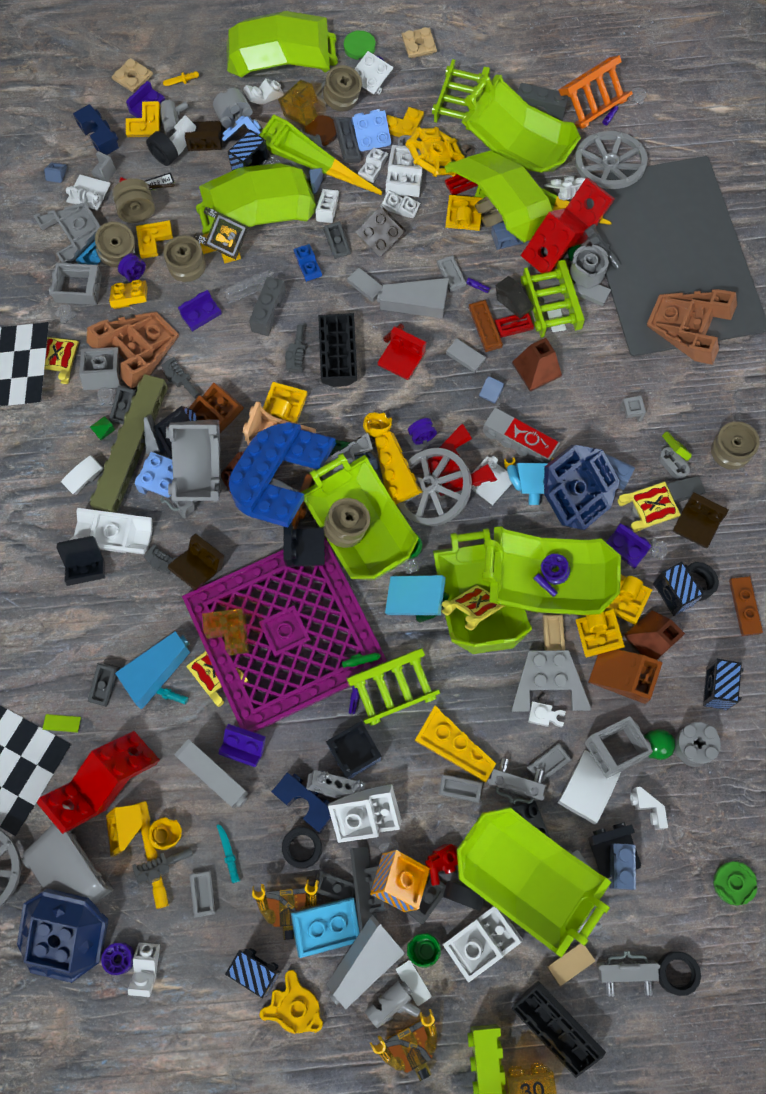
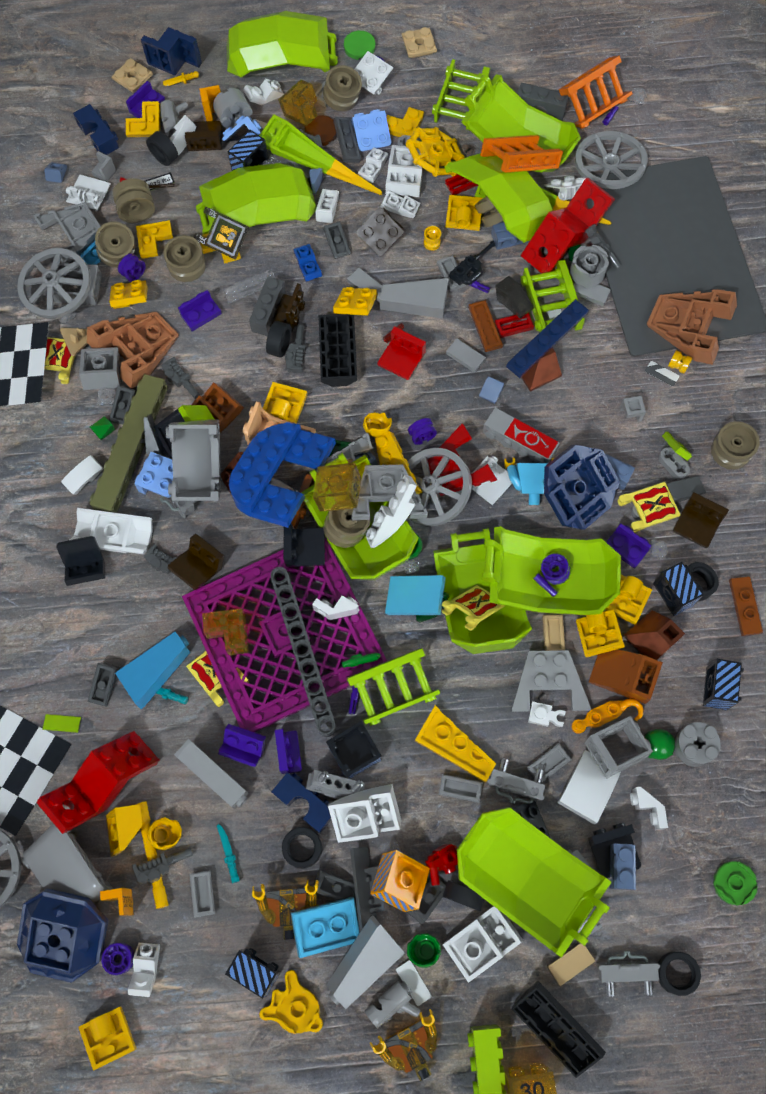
(52, 281): none -> light grey wheel
(75, 339): none -> tan piece
(107, 1038): none -> yellow plate
(124, 899): none -> light orange panel
(171, 51): none -> dark blue bracket
(195, 413): none -> lime tile
(207, 96): none -> light orange panel
(278, 339): none -> black tyre
(288, 751): none -> dark purple bracket
(290, 307): none -> dark brown bracket
(305, 659): none -> dark grey beam
(337, 487): none -> clear yellow brick
(343, 608): none -> white slope
(355, 301): none -> yellow plate
(380, 485): none -> light grey wing
(391, 518): none -> white slope
(432, 238): none -> yellow wheel
(471, 263): none -> black piece
(521, 153): none -> orange fence
(547, 338): none -> dark blue plate
(606, 713): none -> light orange piece
(662, 373): none -> sticker
(680, 362): none -> yellow wheel

